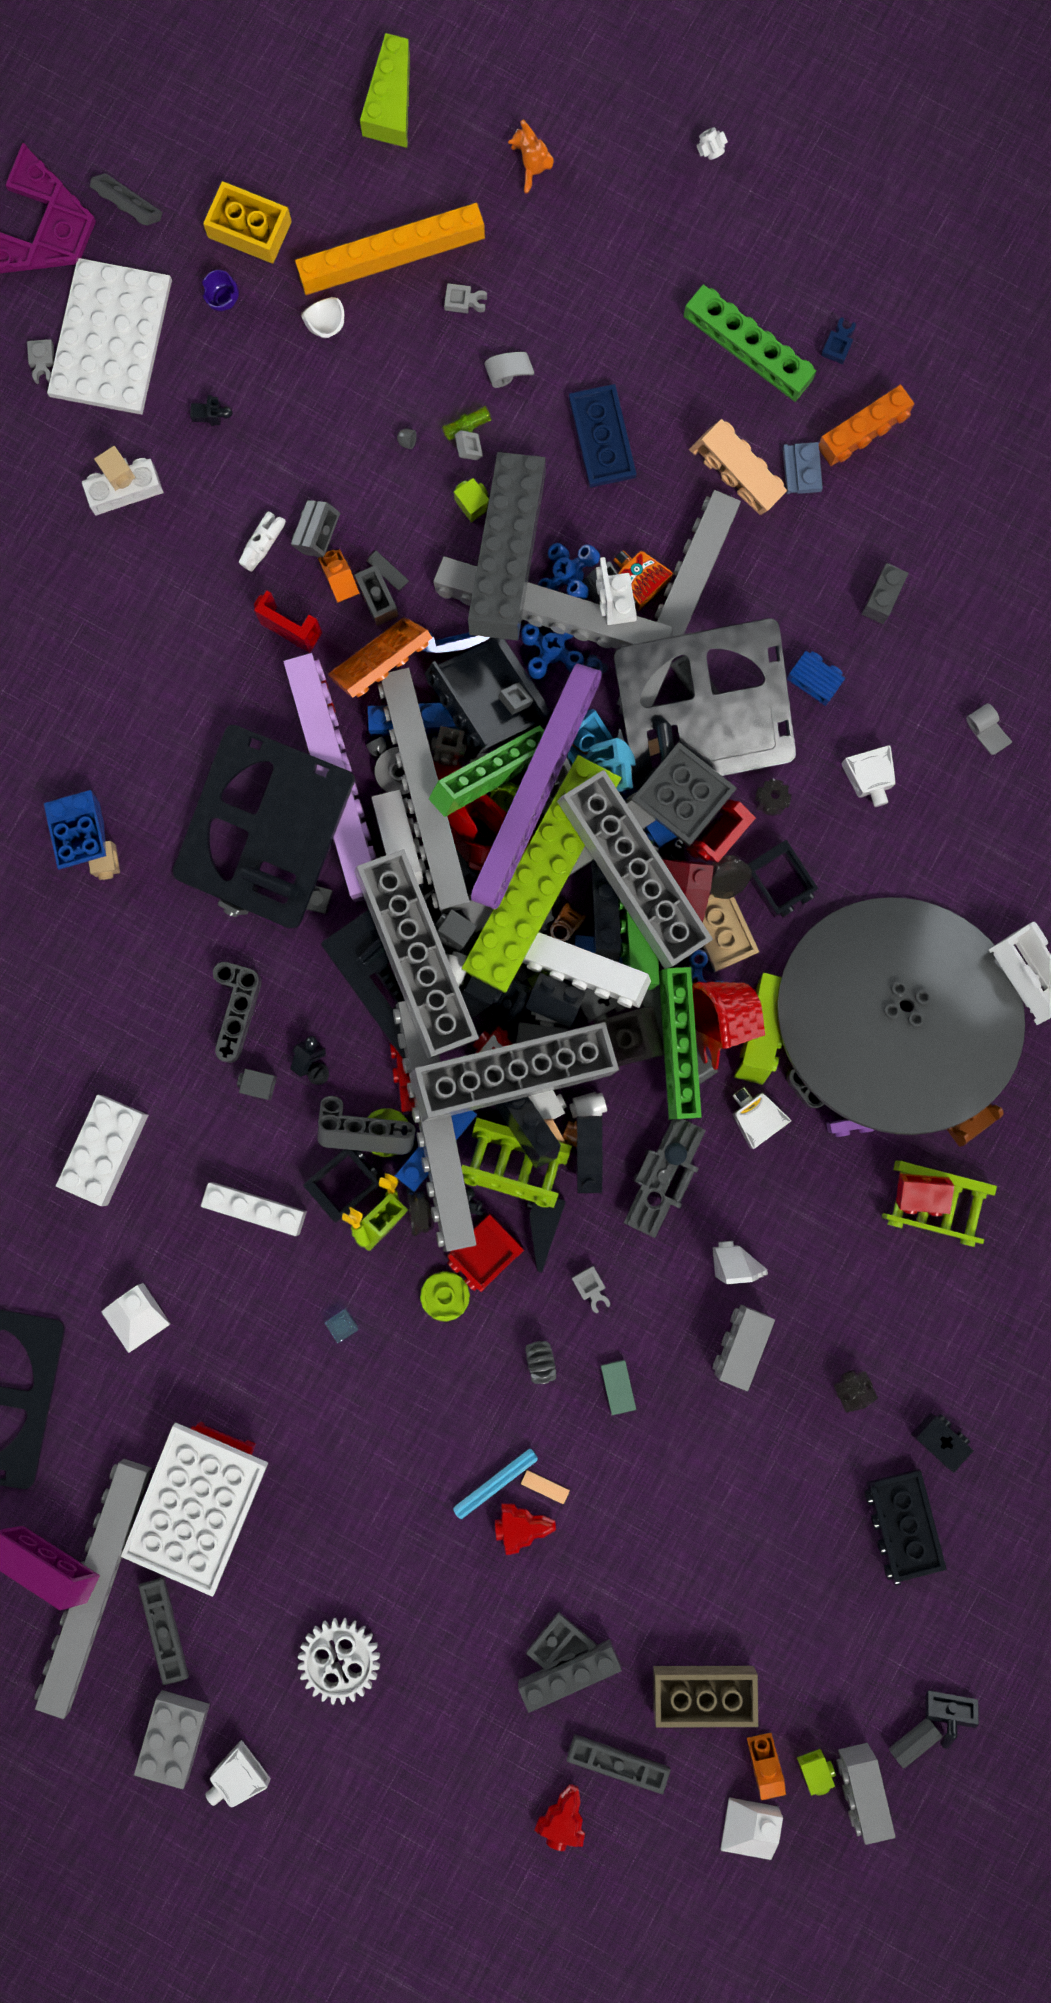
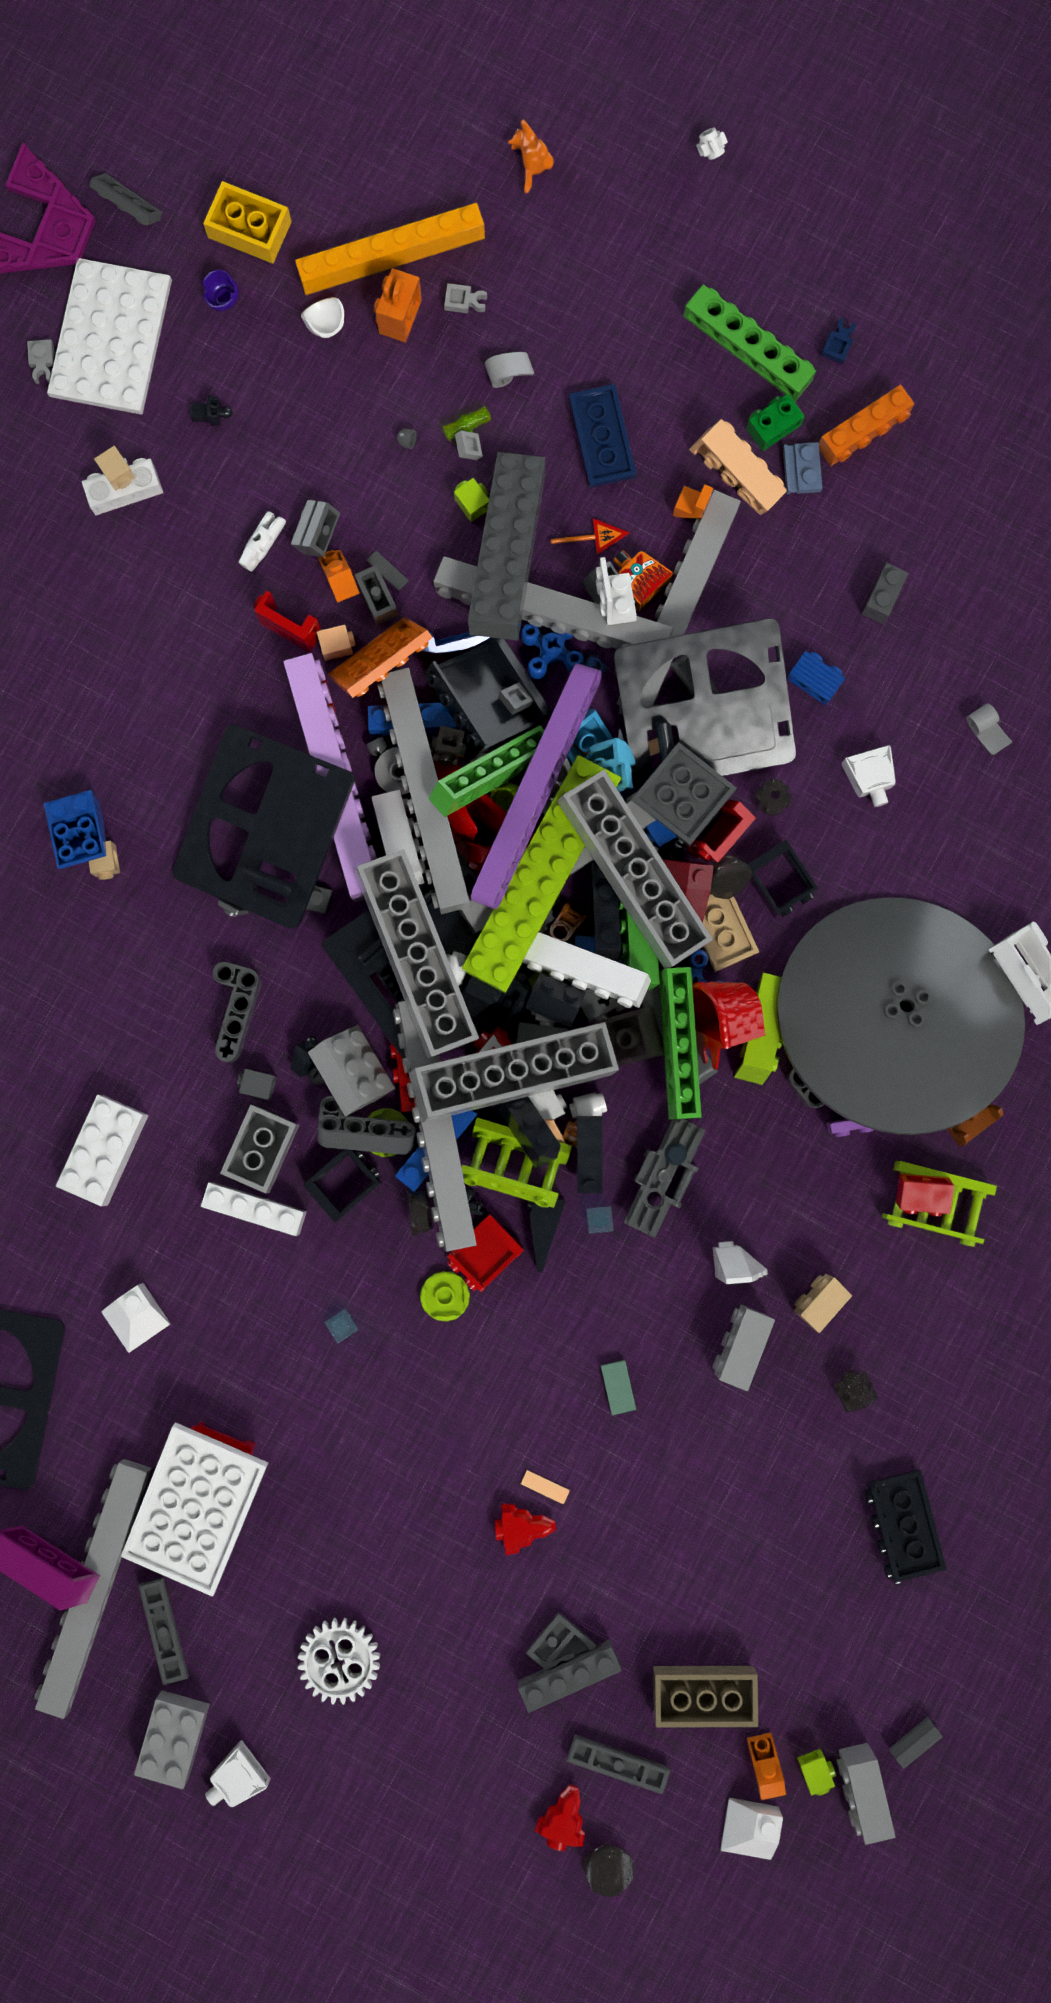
(259, 1149): none -> light grey brick
(336, 642): none -> light nougat brick
(351, 1070): none -> light grey brick
(380, 1219): lime torso -> none
(388, 96): lime wedge -> none
(398, 304): none -> orange brick
(454, 930): dark grey brick -> none
(495, 1483): medium azure axle -> none
(540, 1362): dark grey gear -> none
(569, 571): blue gear -> none
(590, 1285): light grey plate -> none
(599, 1219): none -> clear light blue plate
(604, 536): none -> piece
(608, 1870): none -> clear smoke hat
(692, 503): none -> orange slope
(758, 1117): white torso -> none
(775, 421): none -> green brick
(821, 1302): none -> tan slope
(953, 1711): black plate -> none
(954, 1452): black brick -> none

